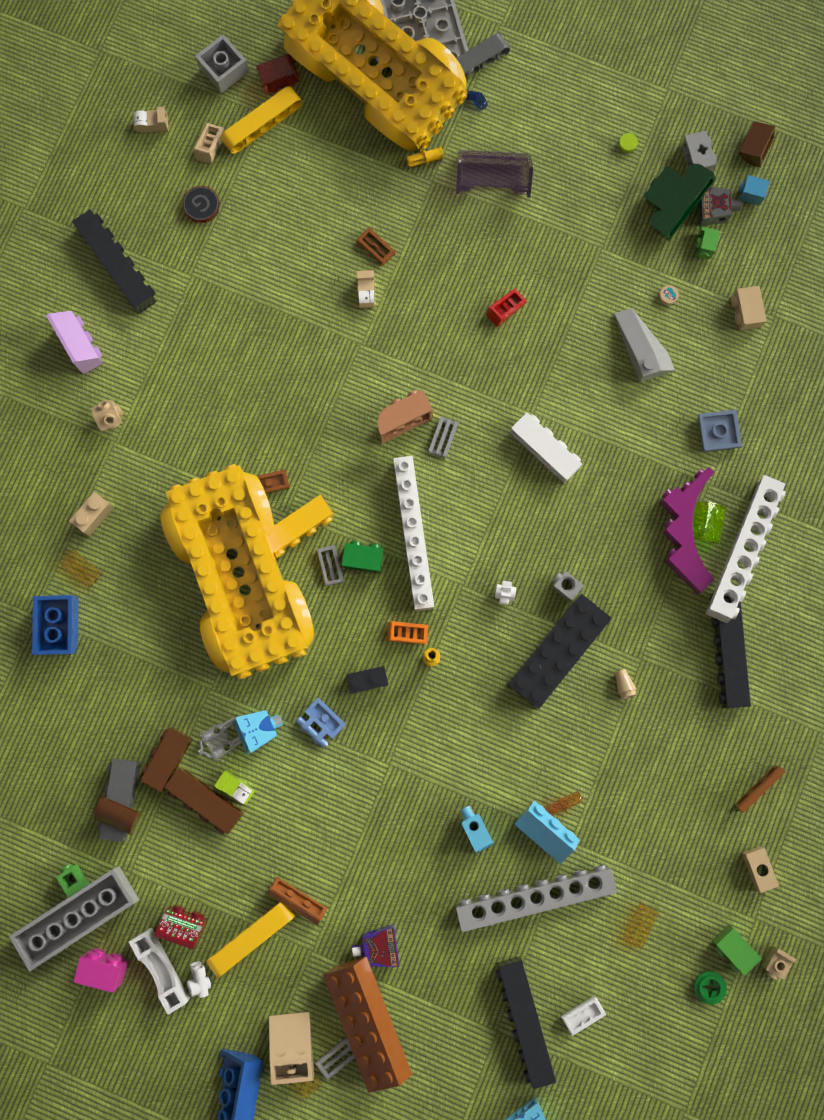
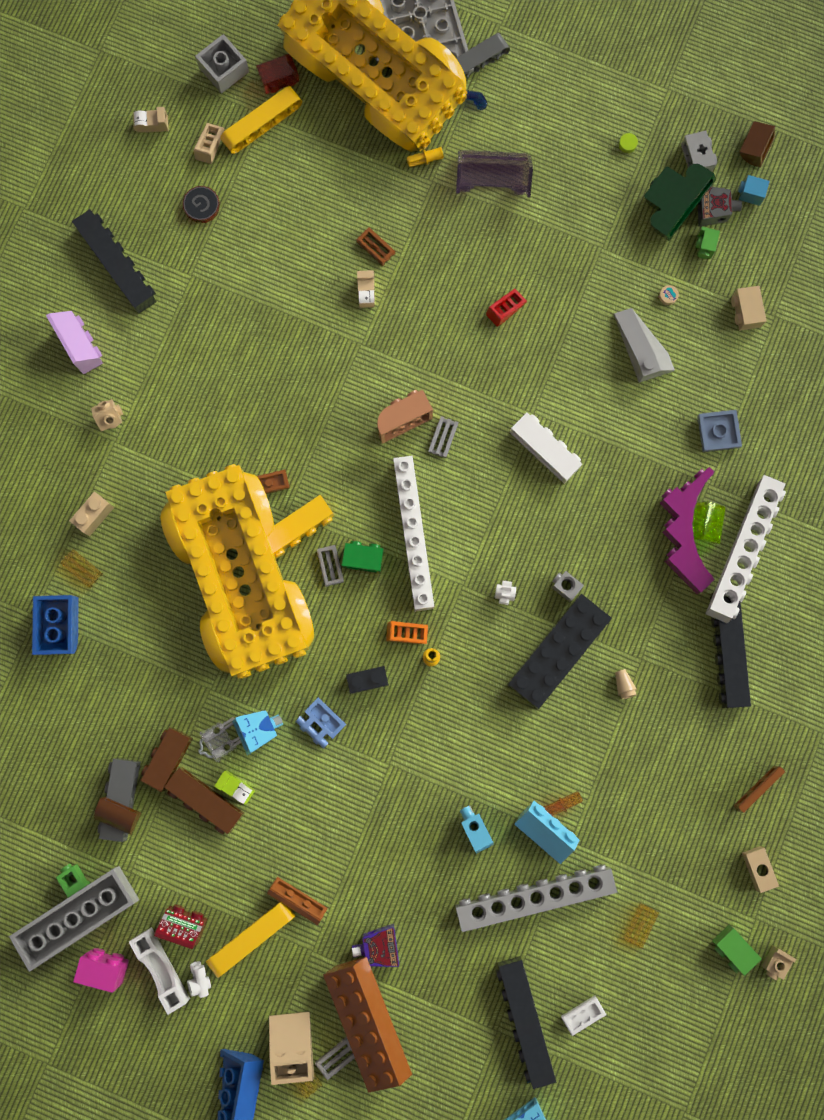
(715, 995): green gear -> none

